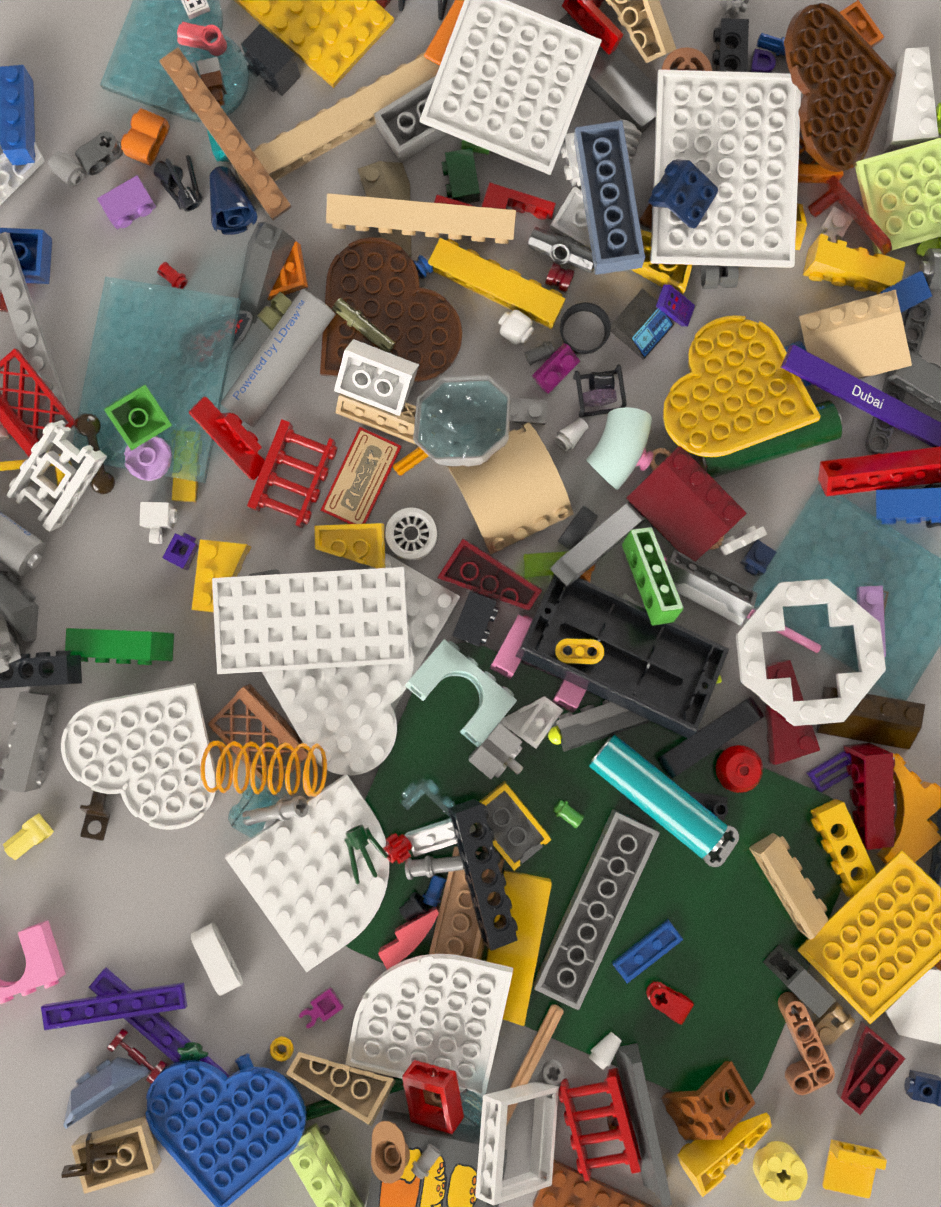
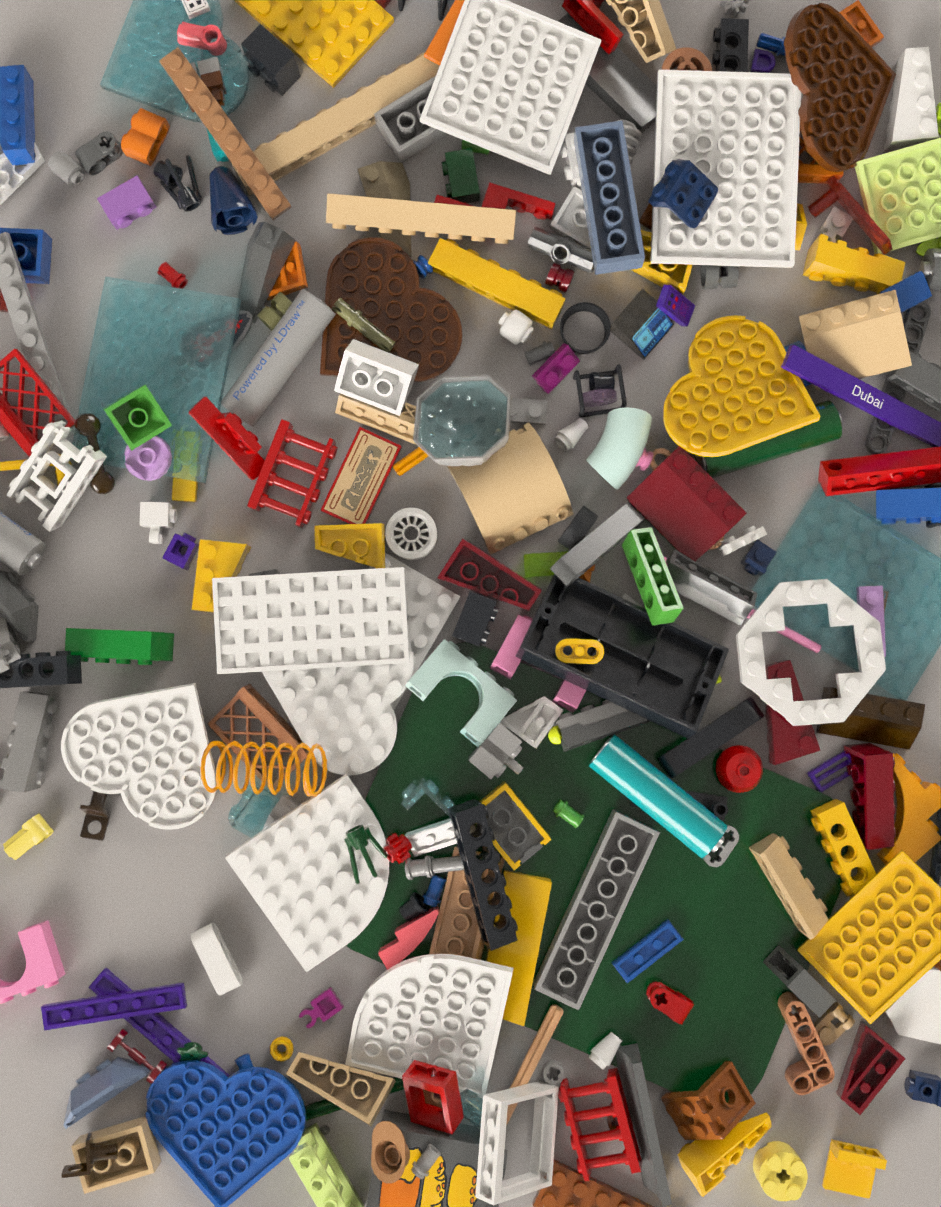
(282, 810): light grey pin -> none

